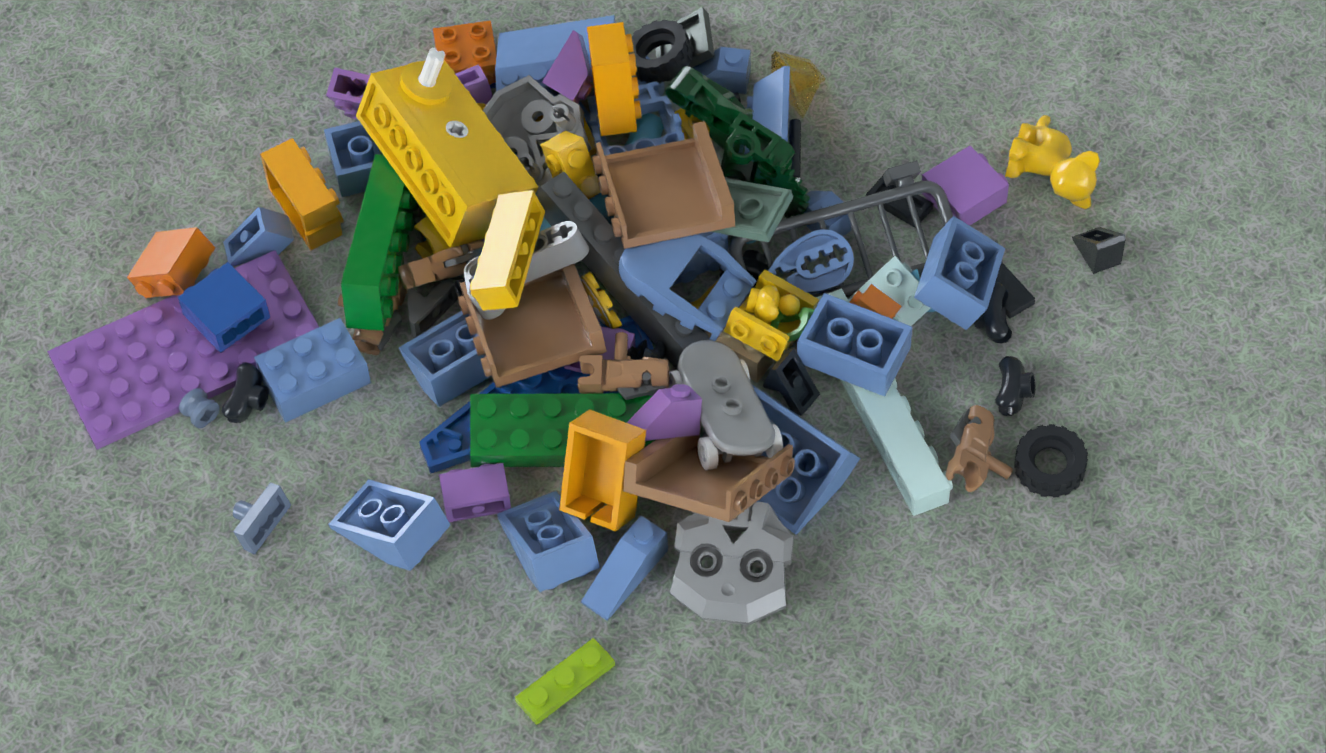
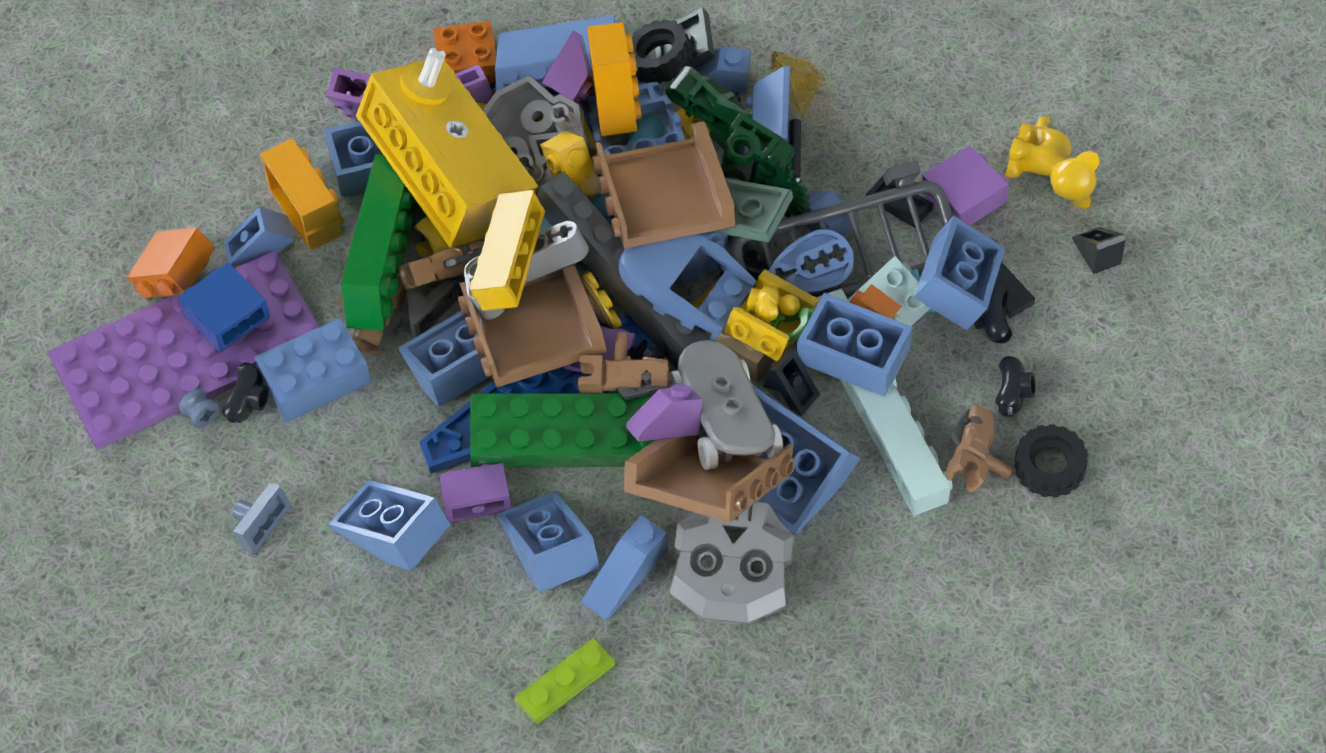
(596, 469): light orange piece -> none

